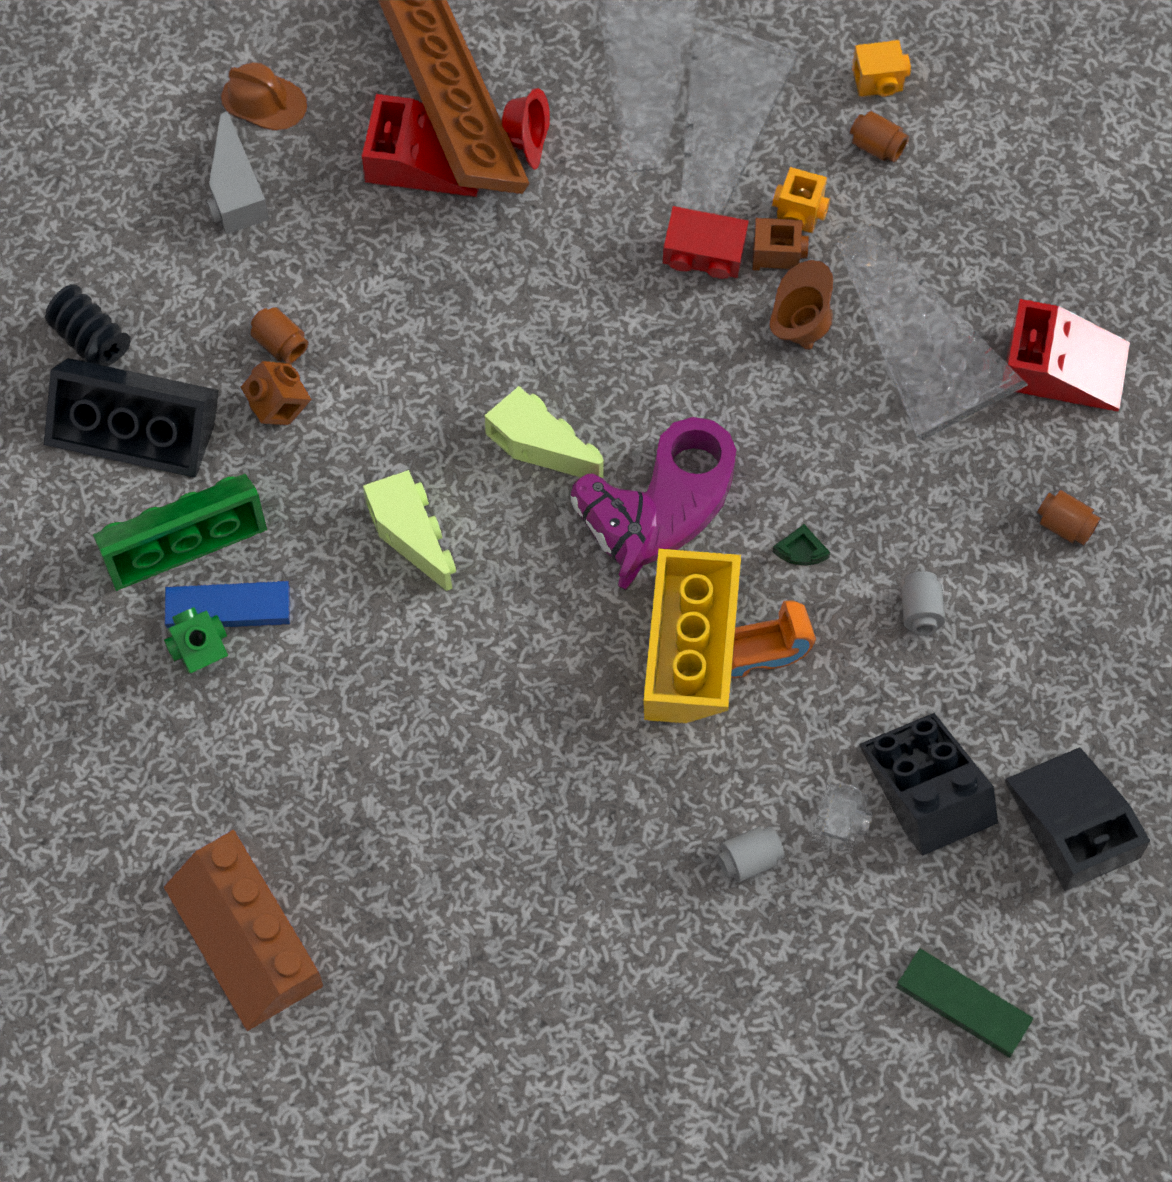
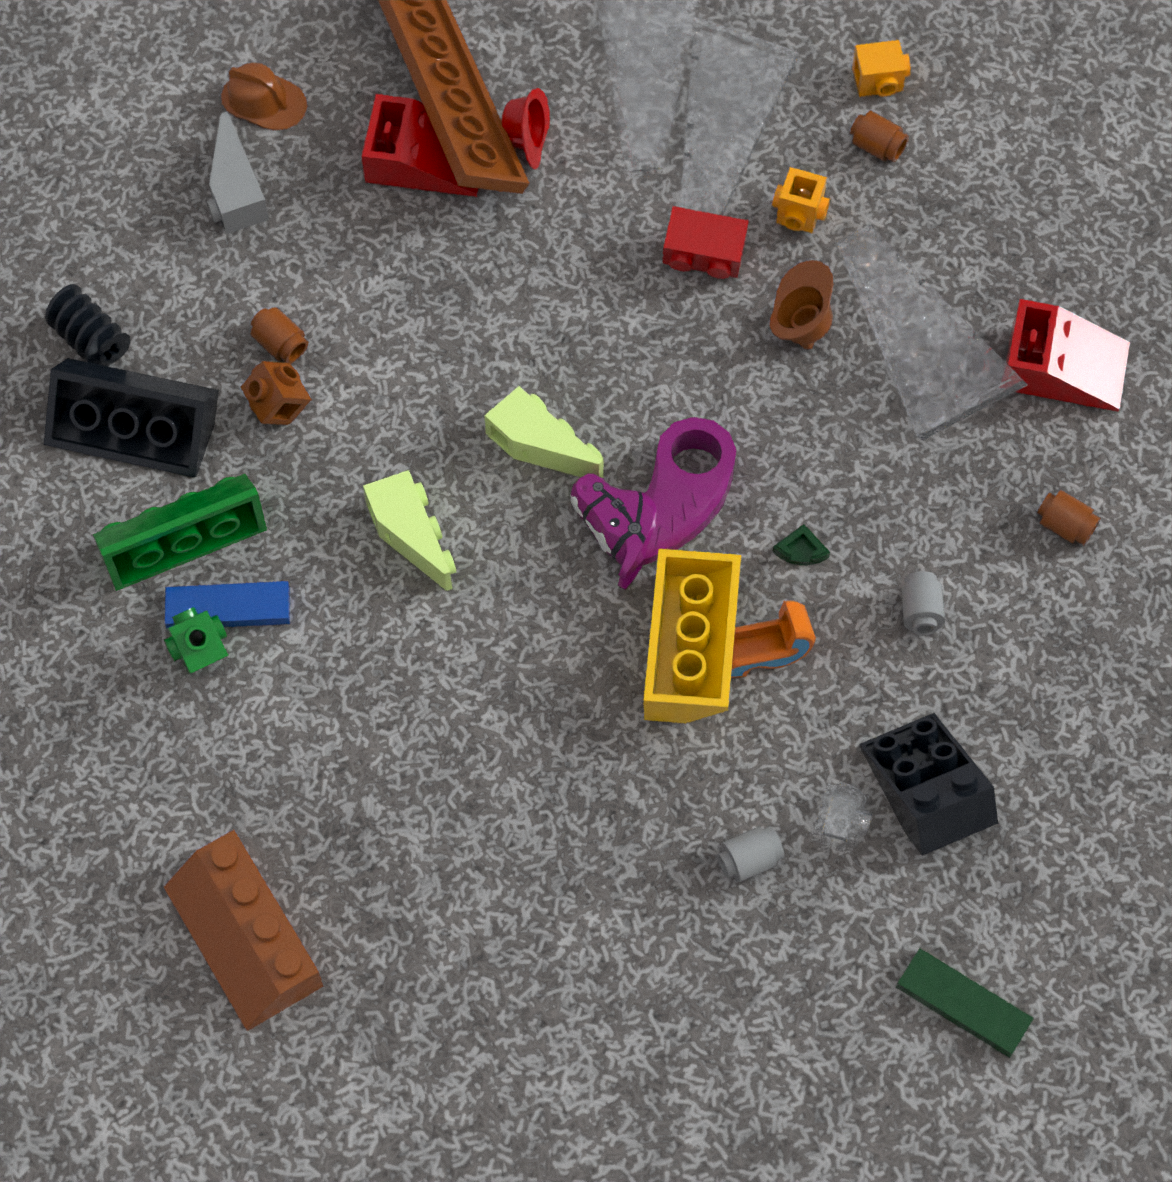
(778, 243): dark orange brick -> none
(1078, 818): black slope -> none

